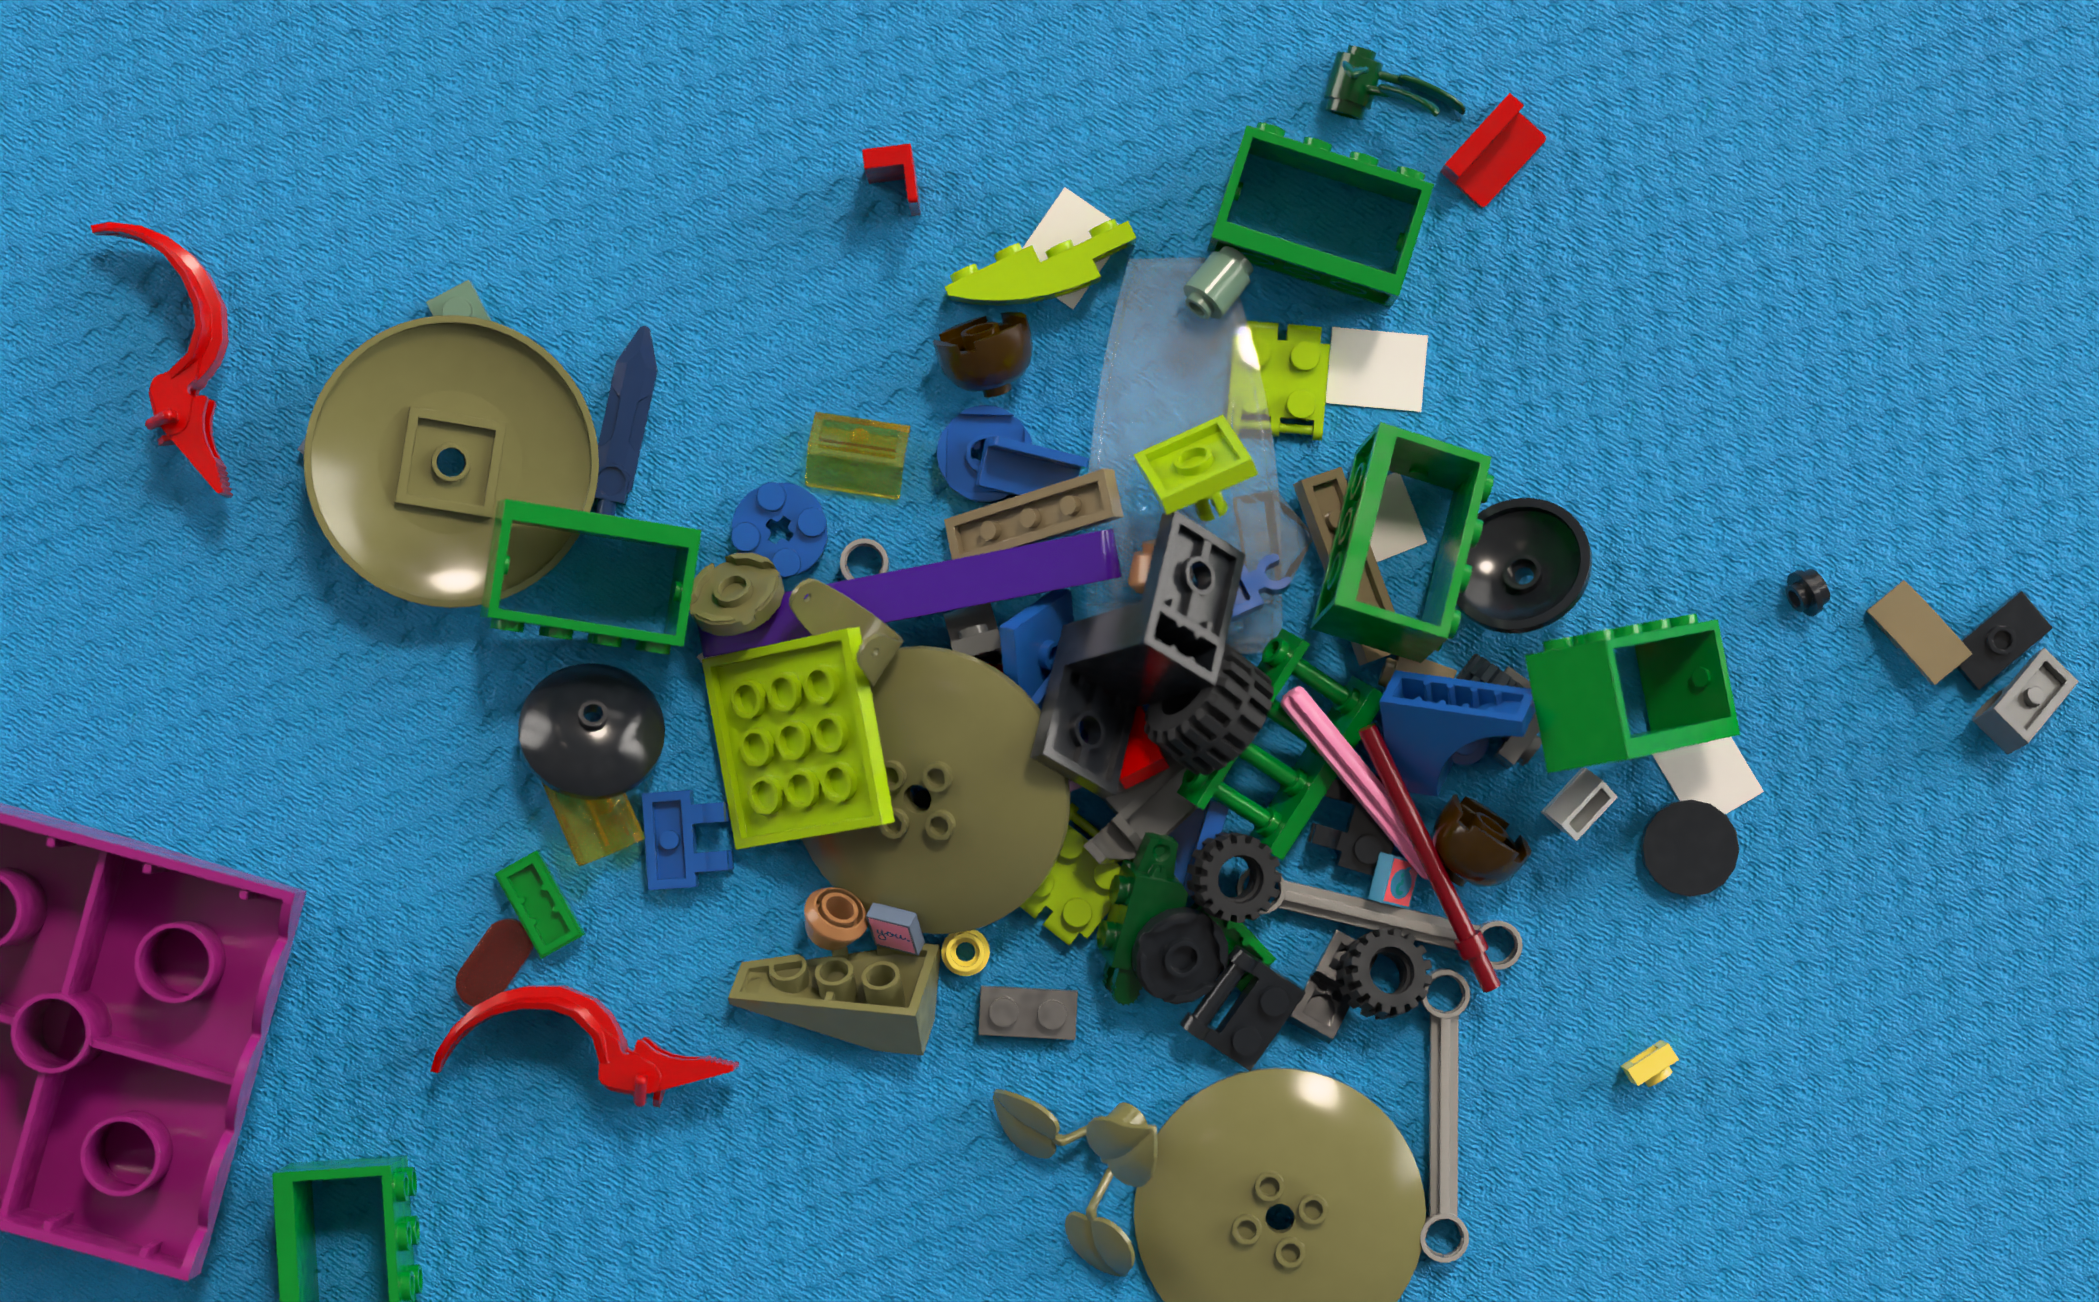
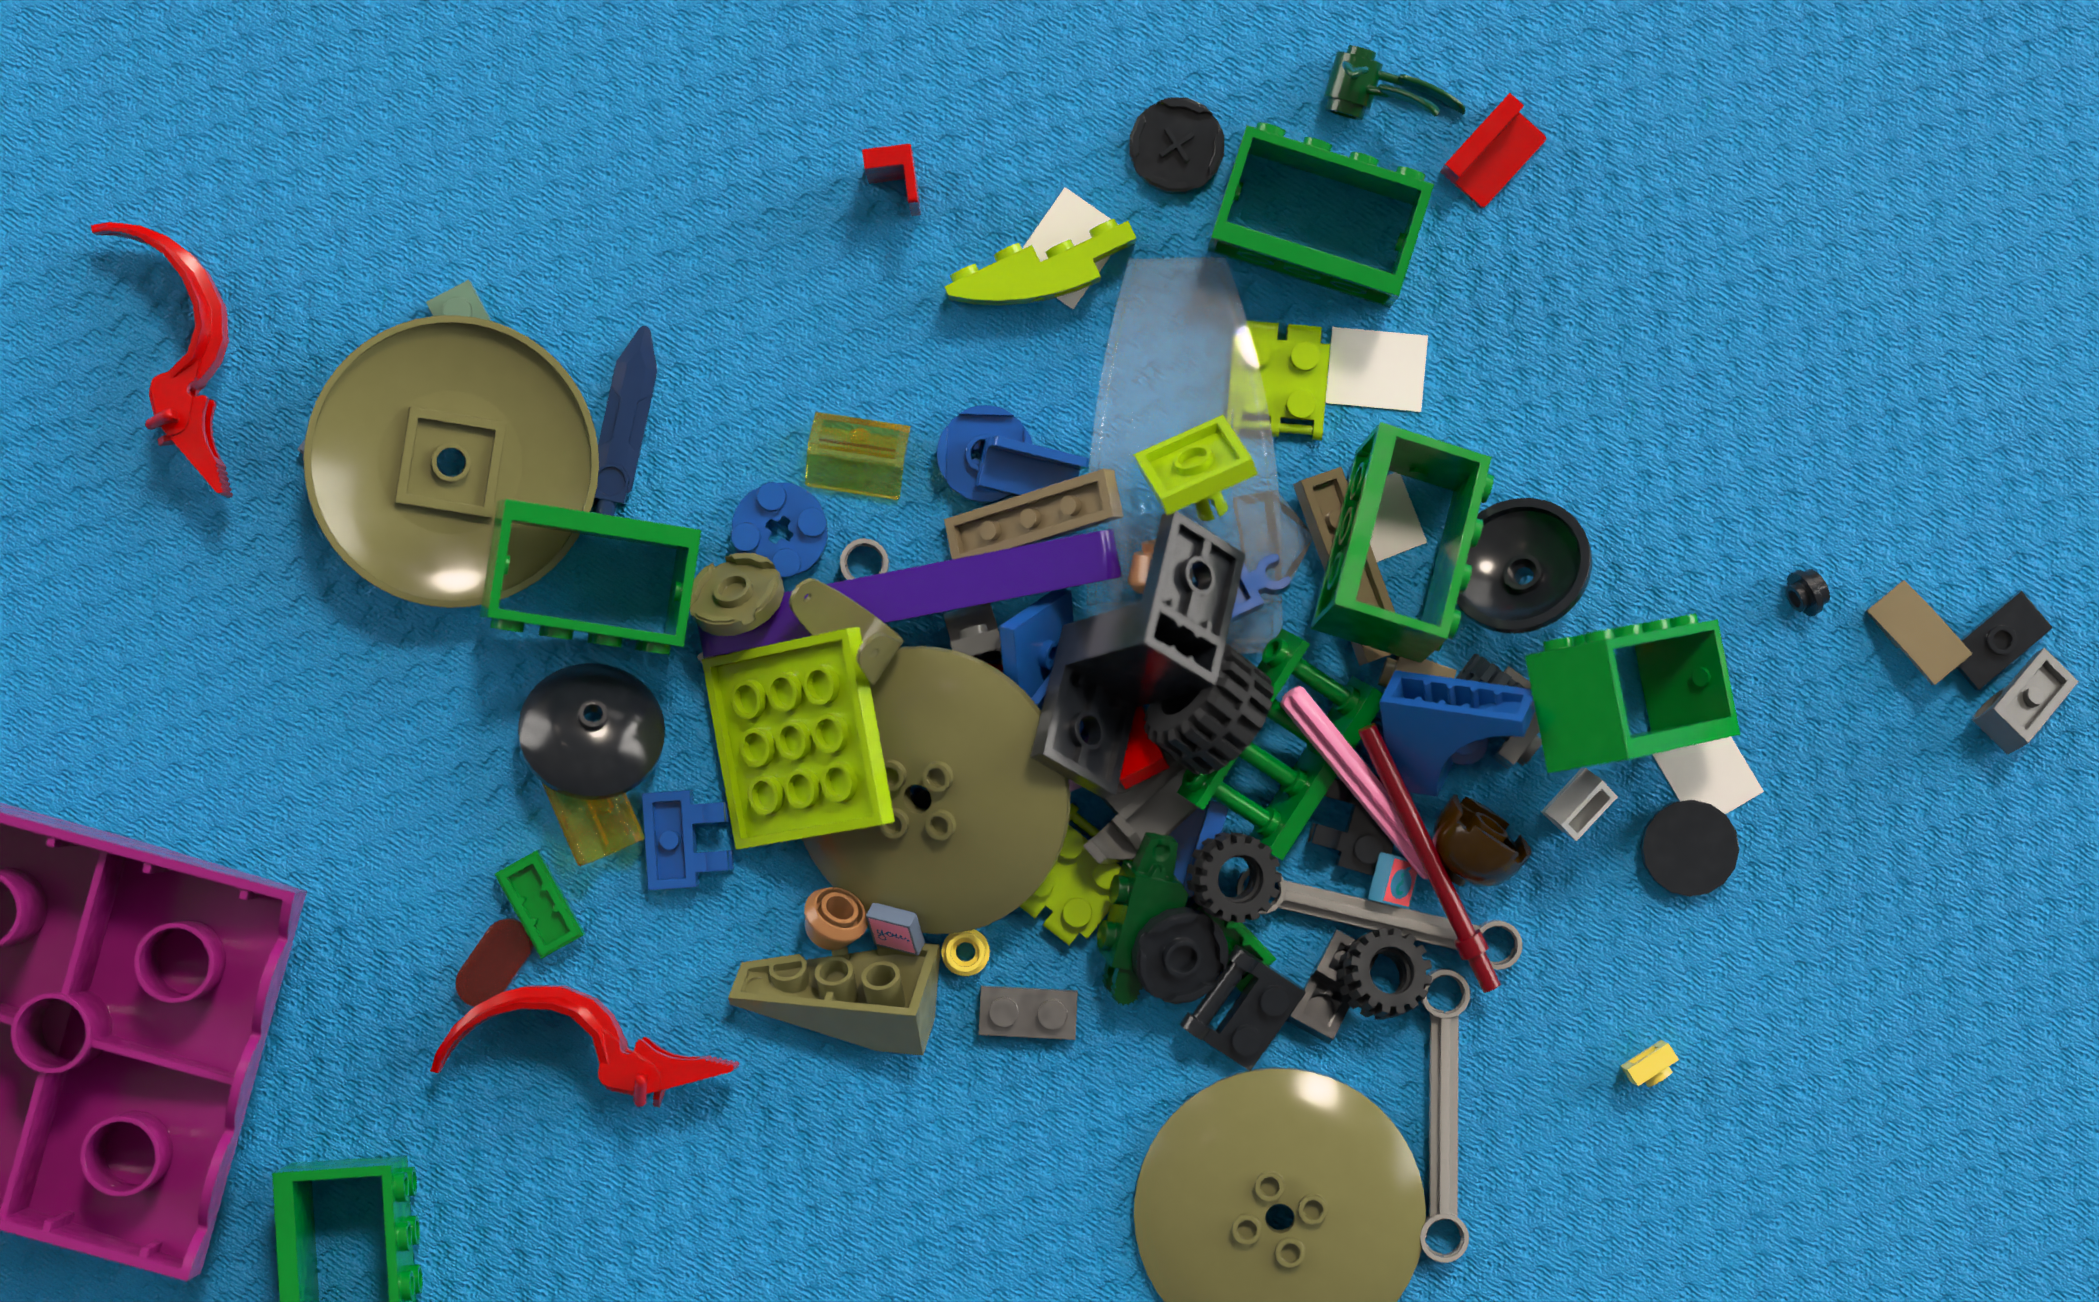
(985, 353): dark brown cylinder -> none
(1119, 1139): olive plant -> none
(1176, 145): none -> black tile
(1218, 283): sand green brick -> none

